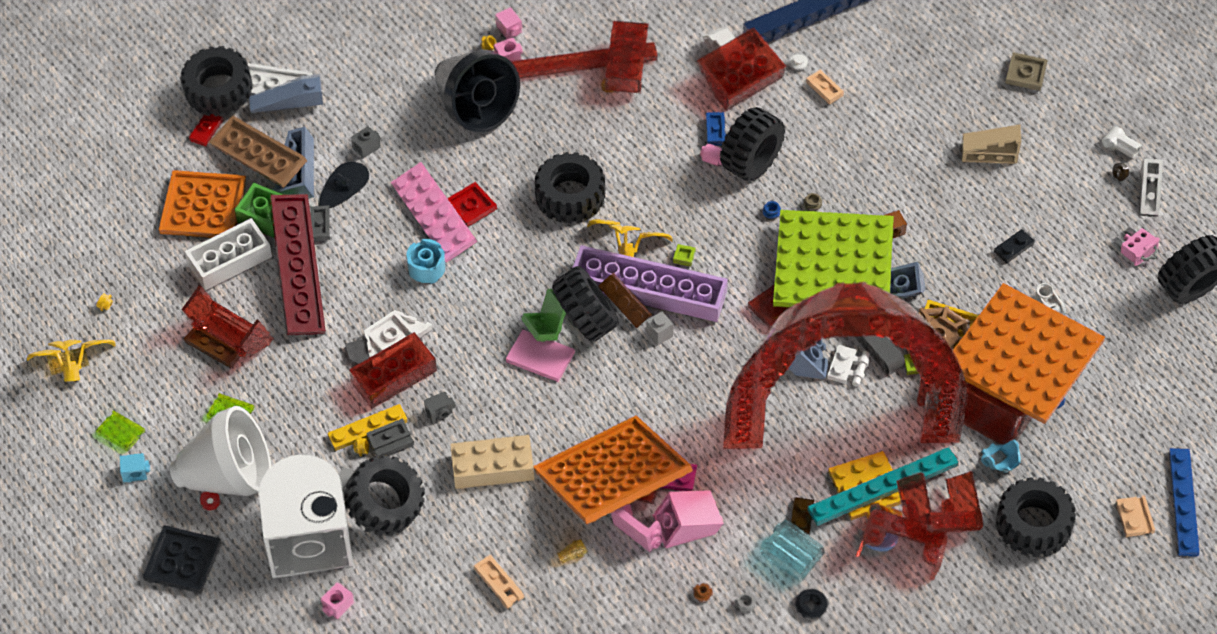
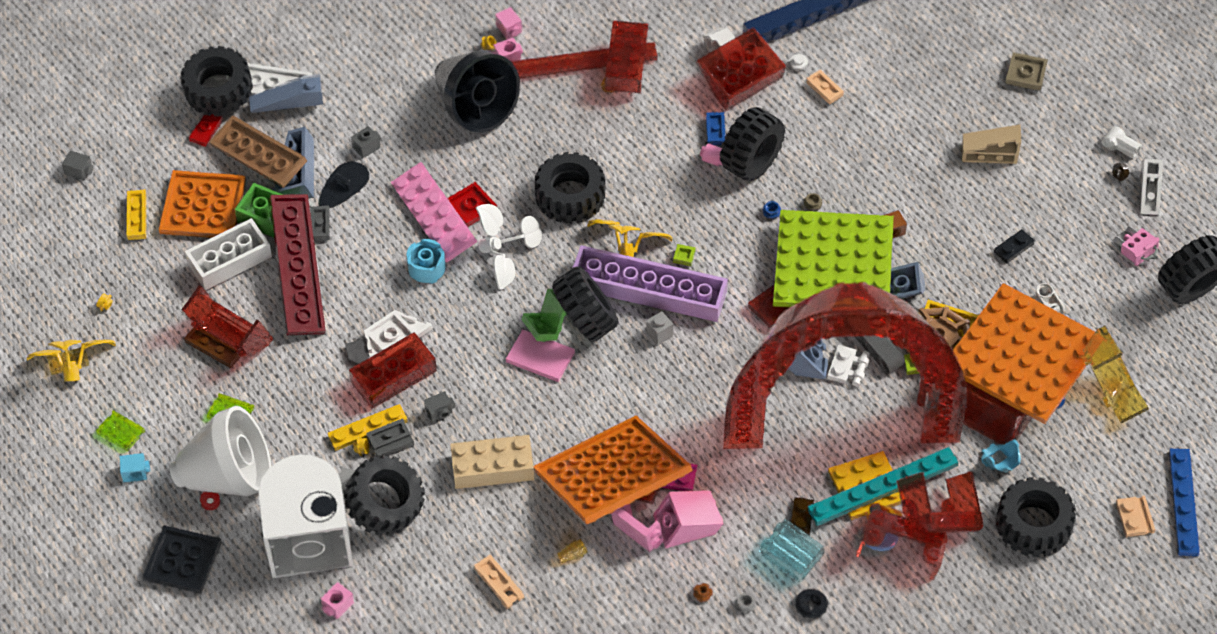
(77, 165): none -> dark grey brick
(136, 214): none -> yellow plate
(491, 220): none -> white plant
(624, 300): reddish brown plate -> none
(1112, 375): none -> clear yellow windscreen

